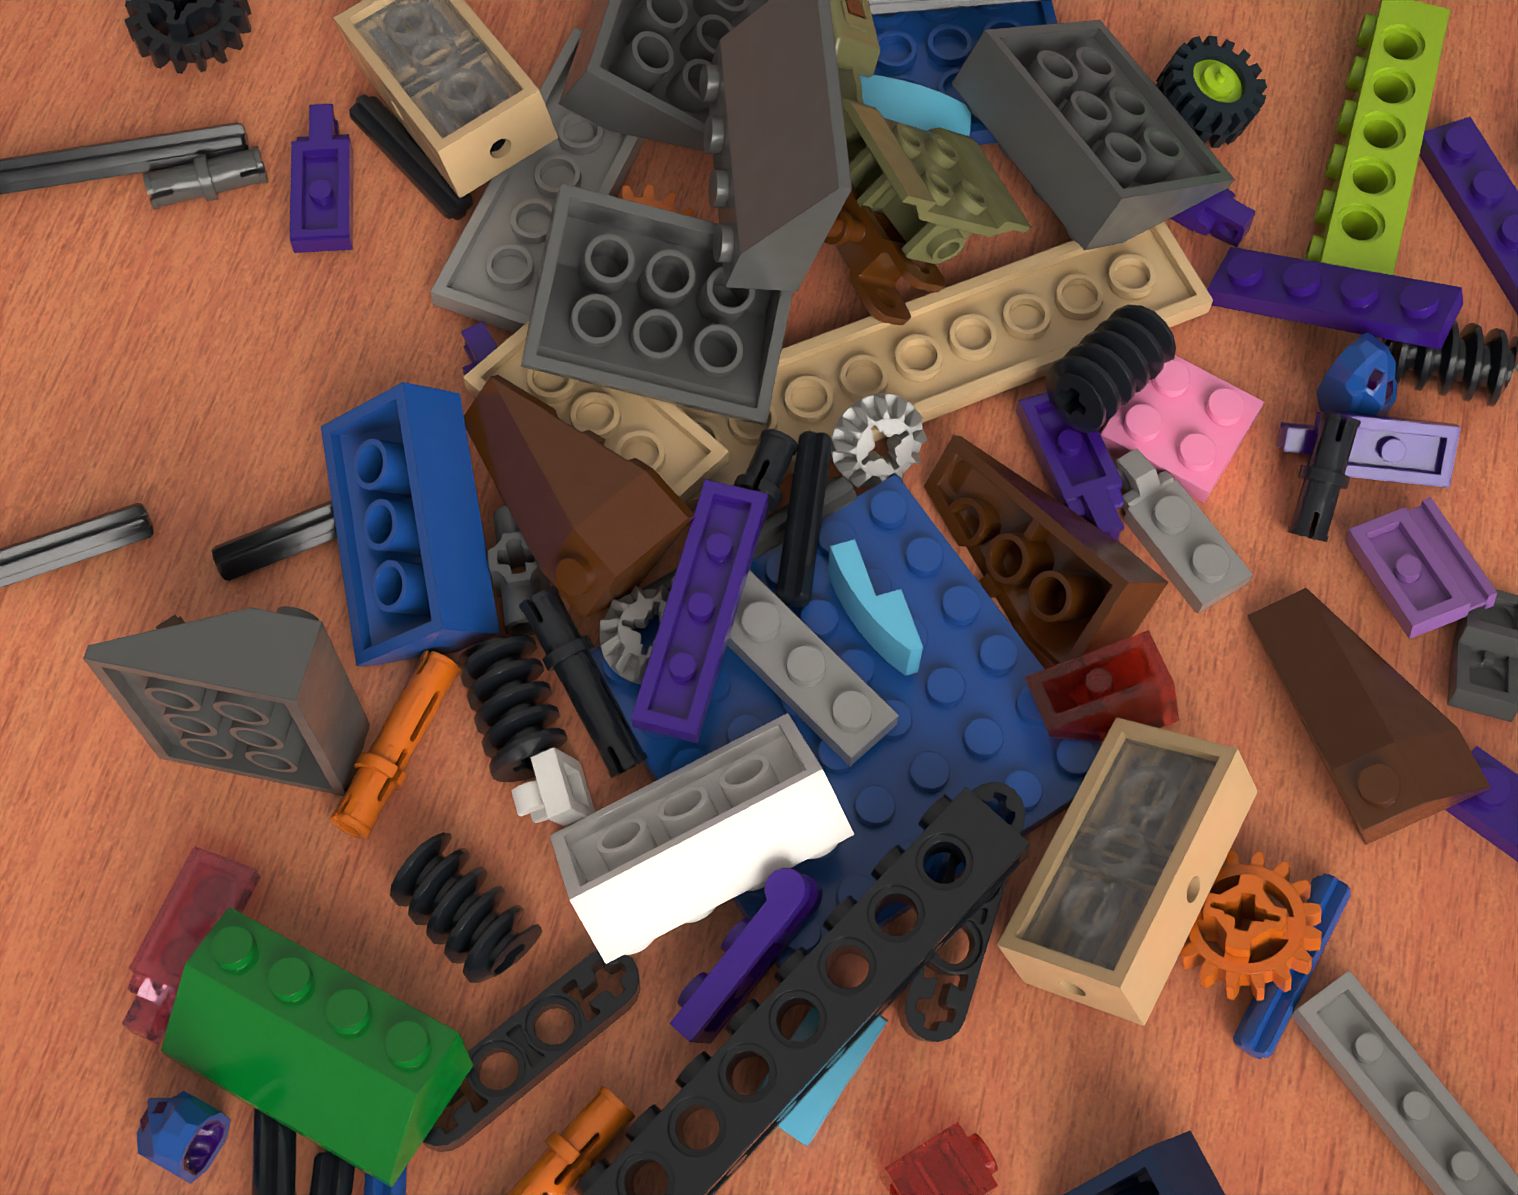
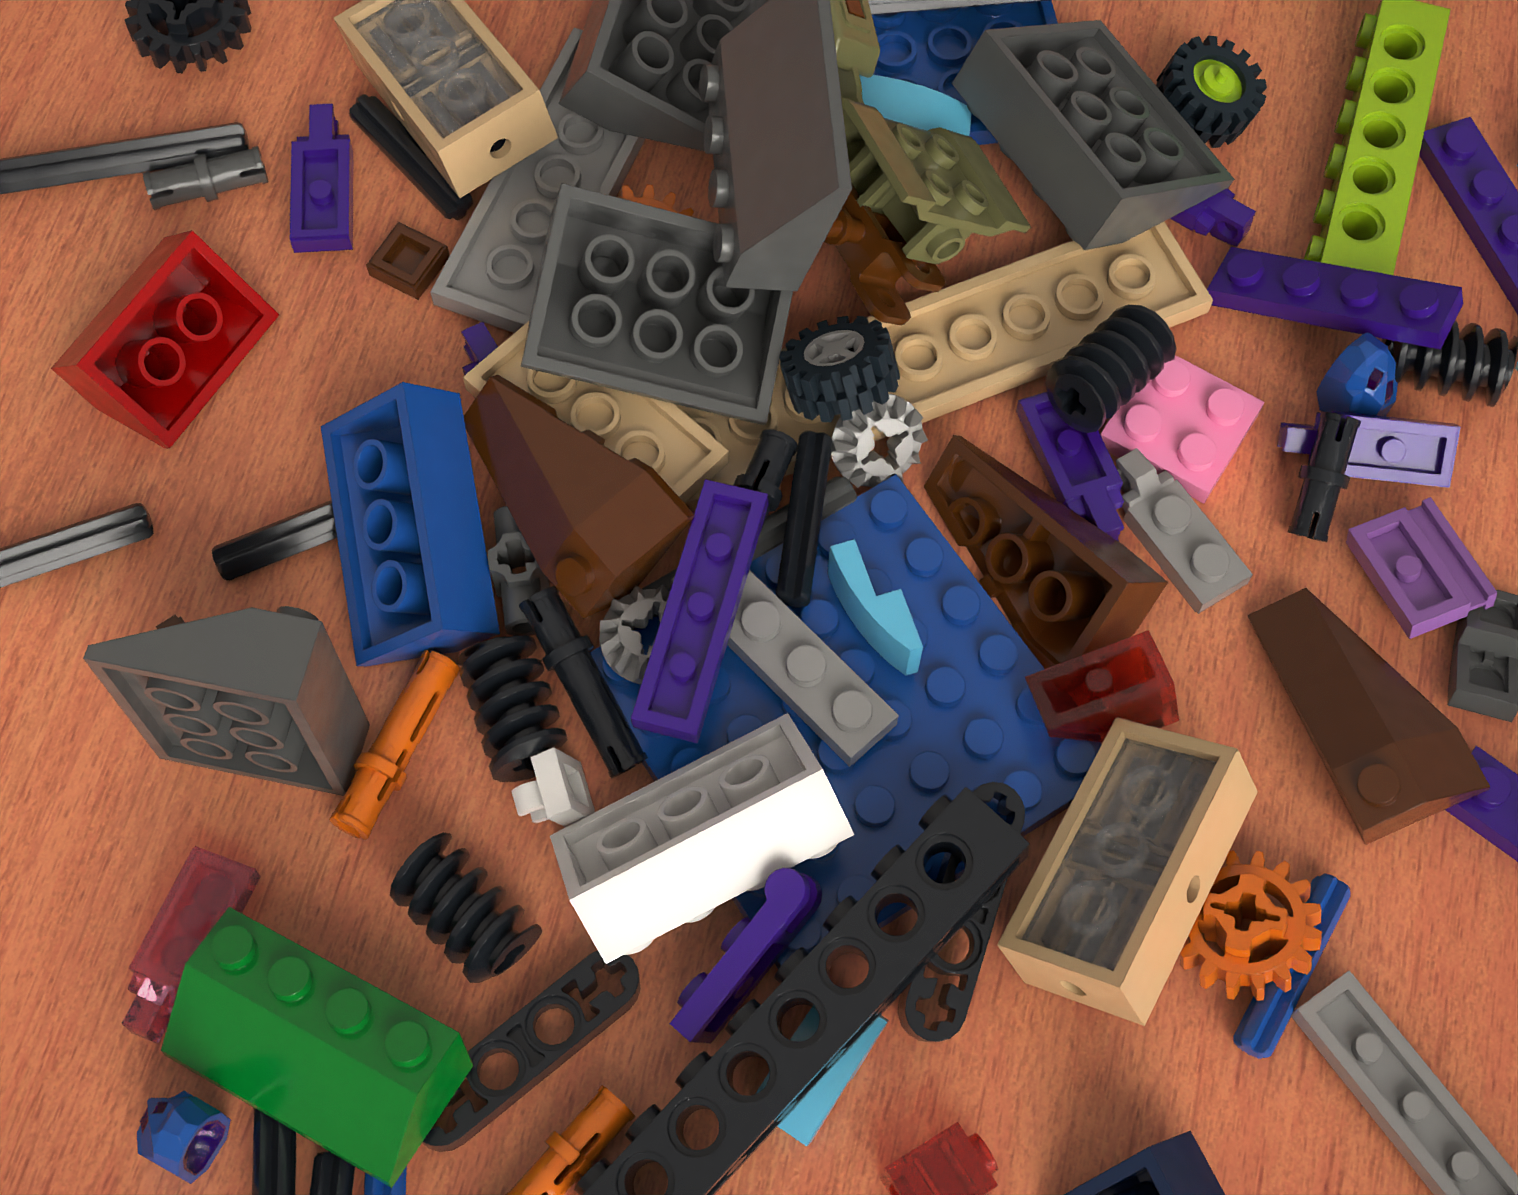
(166, 339): none -> red slope
(408, 260): none -> reddish brown tile
(840, 368): none -> black wheel

